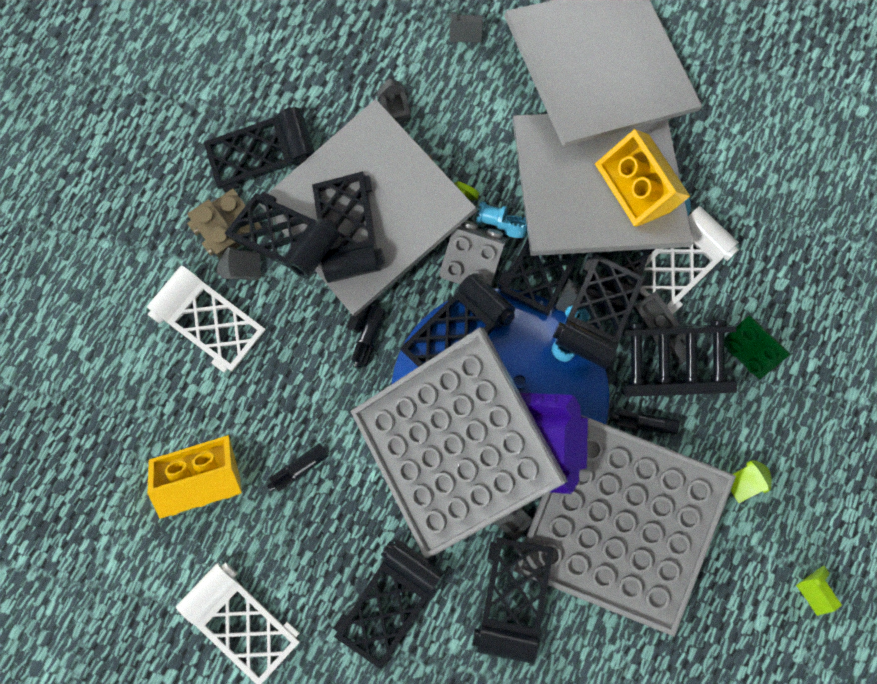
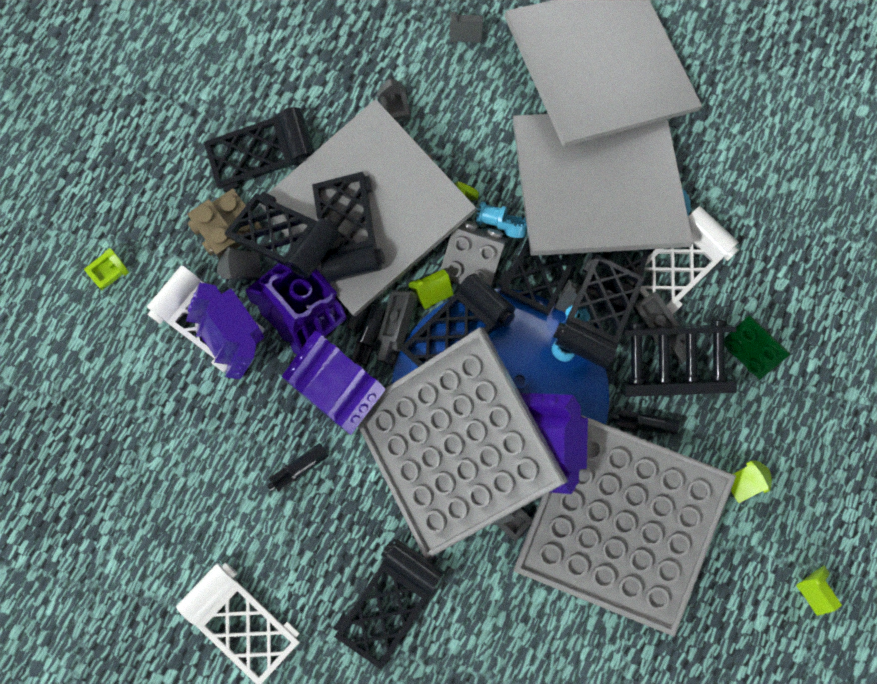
(106, 269): none -> lime tile
(193, 477): yellow slope -> none
(225, 328): none -> dark purple slope
(296, 304): none -> dark purple slope
(333, 382): none -> dark purple slope
(395, 325): none -> dark grey hinge
(432, 288): none -> lime tile
(505, 638): black piece -> none
(641, 178): yellow slope -> none

